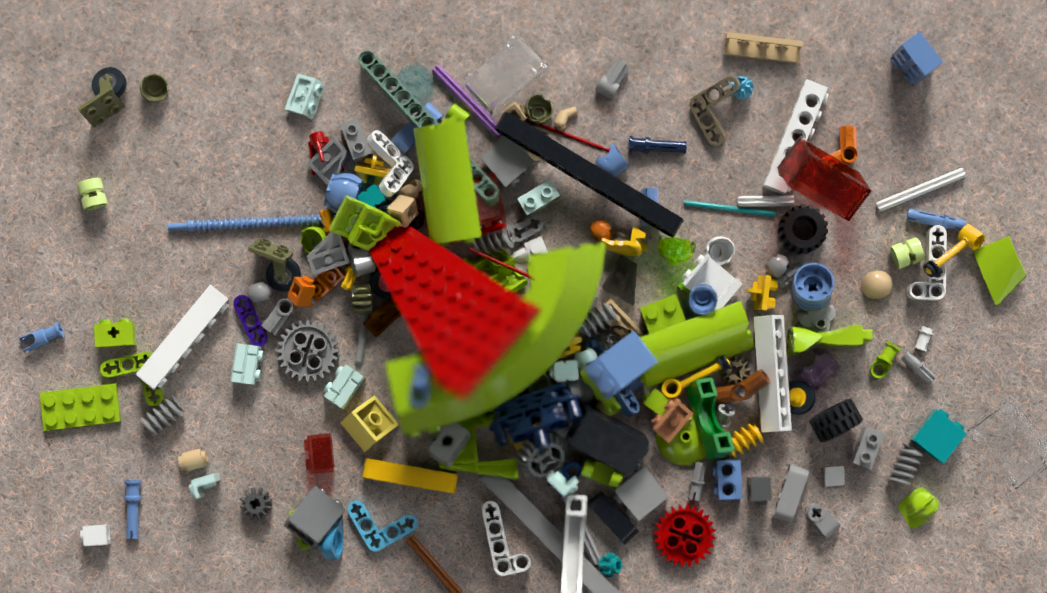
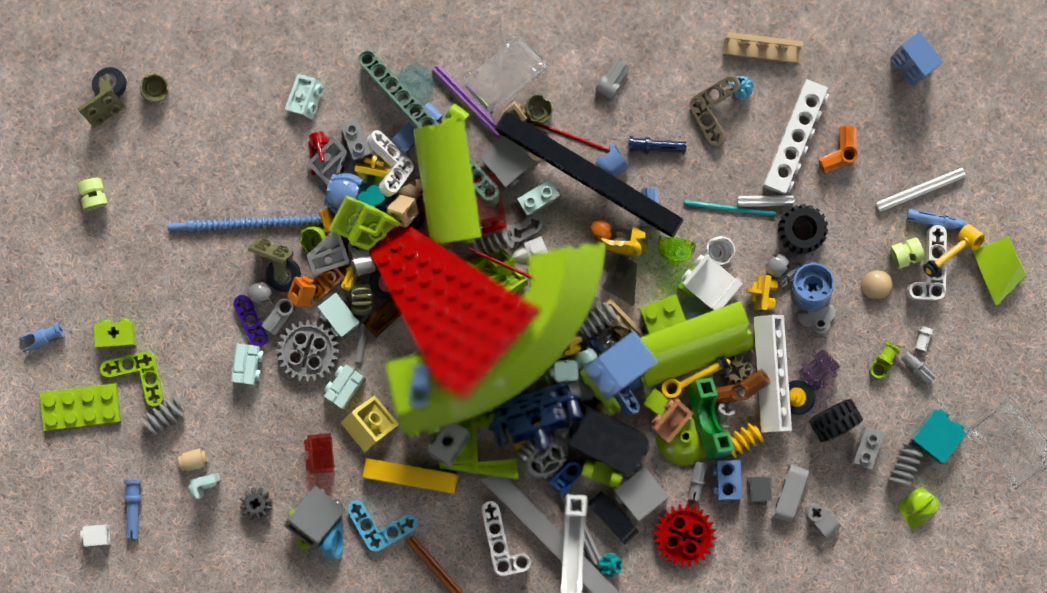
(182, 337): white brick -> none
(338, 315): none -> light aqua brick
(558, 482): light aqua bracket -> none
(563, 116): tan arm -> none
(703, 299): medium blue helmet -> none
(824, 179): clear red hose -> none
(834, 476): white slope -> none
(847, 337): lime hips -> none

